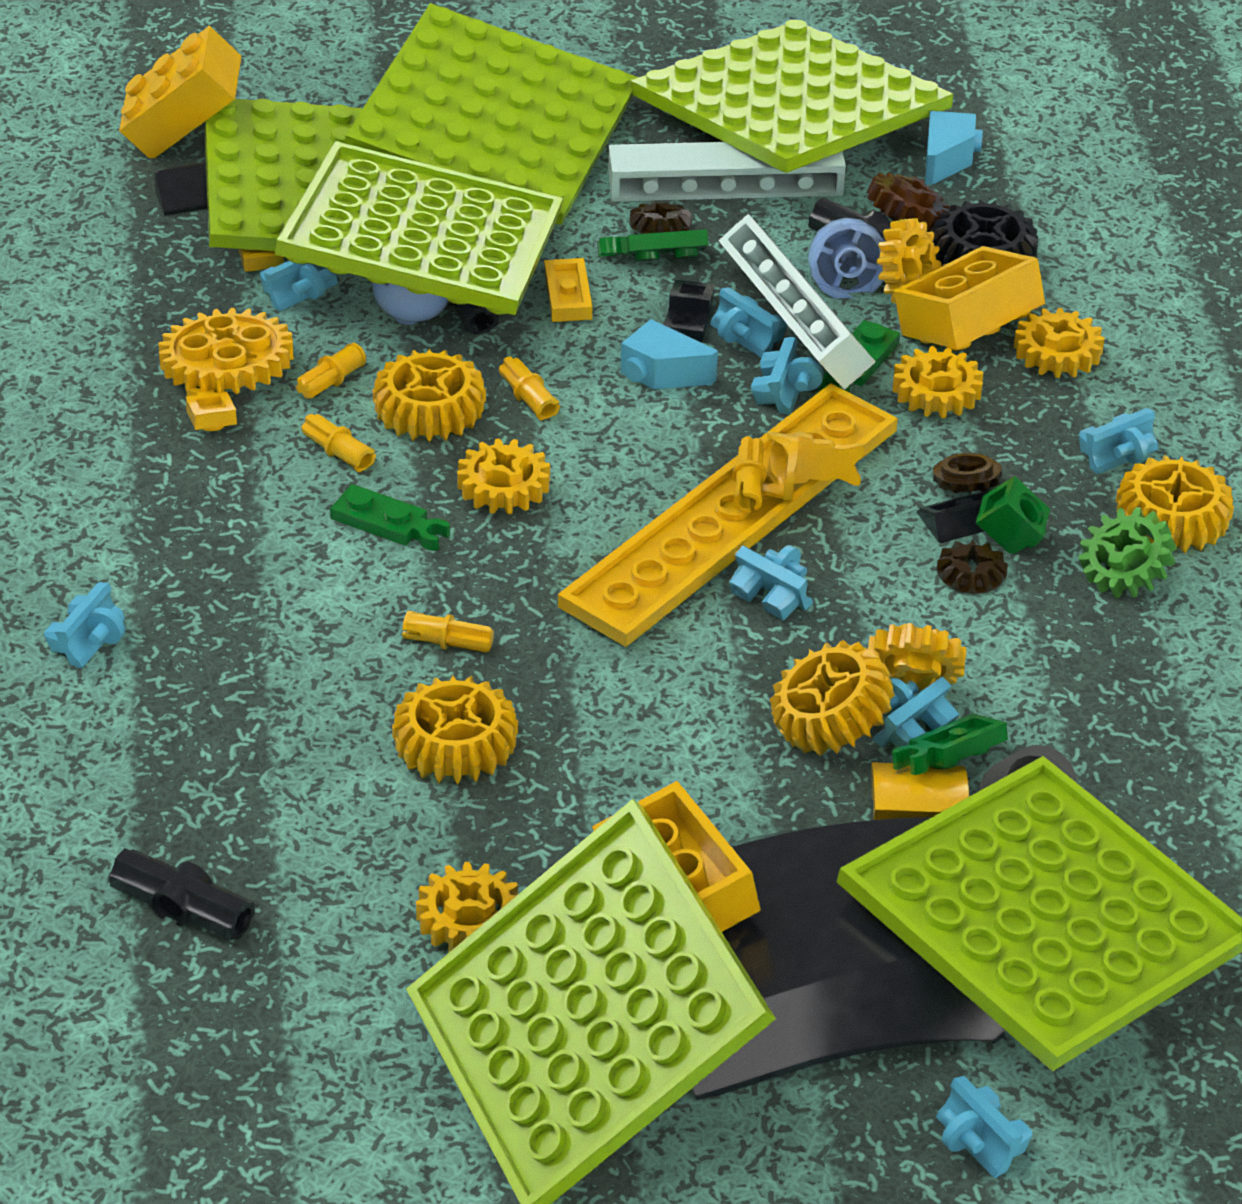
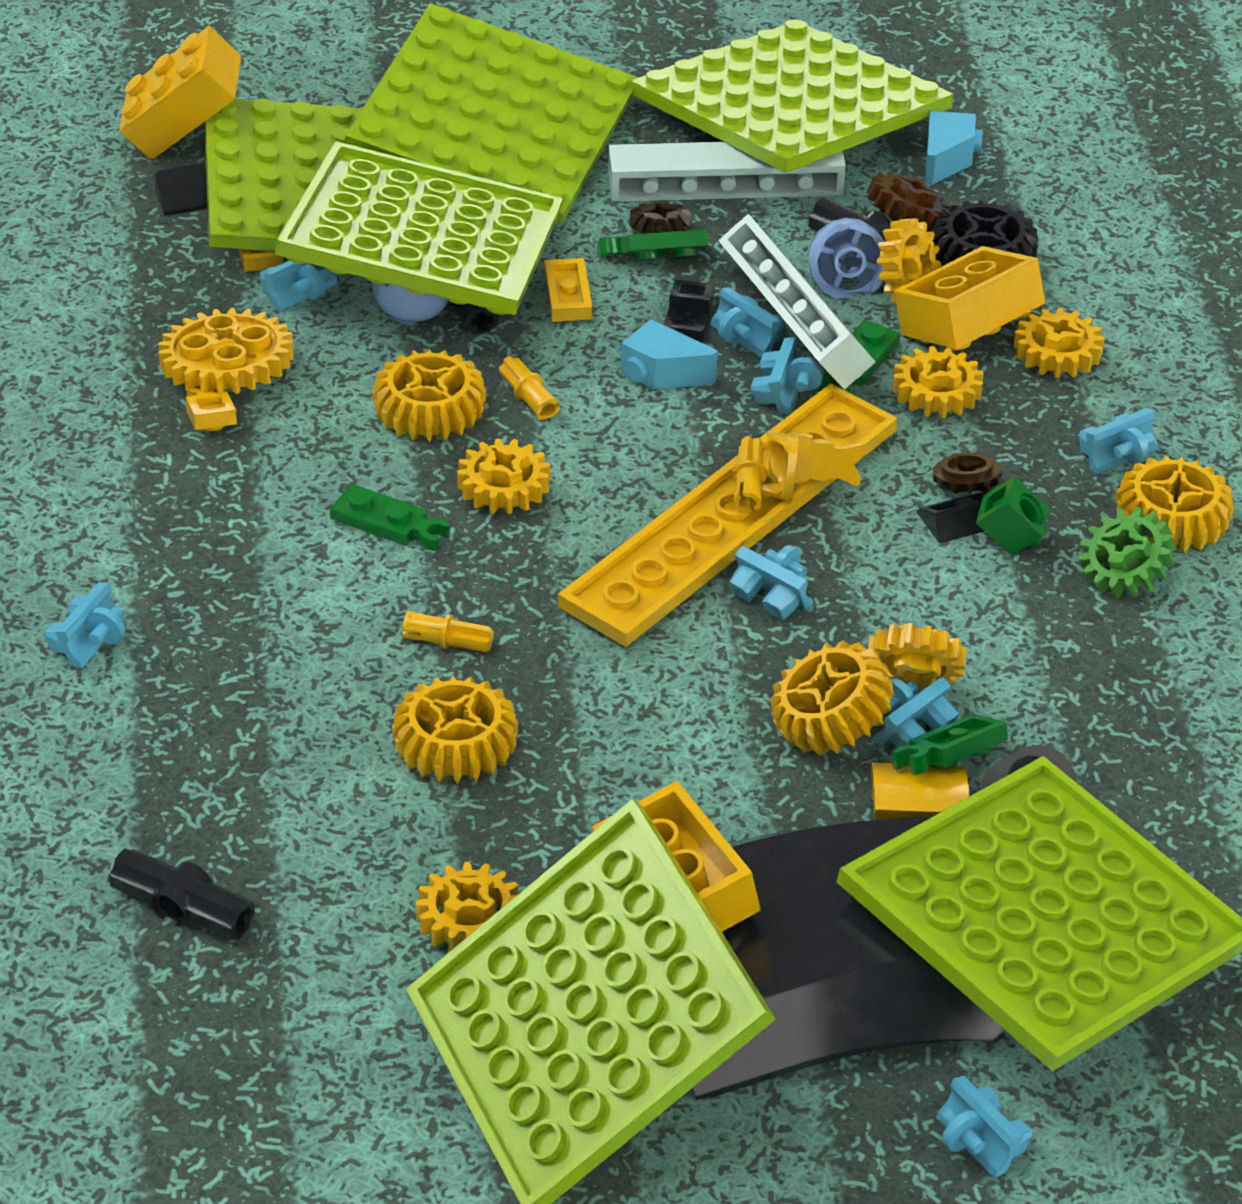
(331, 370): yellow axle -> none
(338, 442): yellow axle -> none
(957, 574): dark brown gear -> none

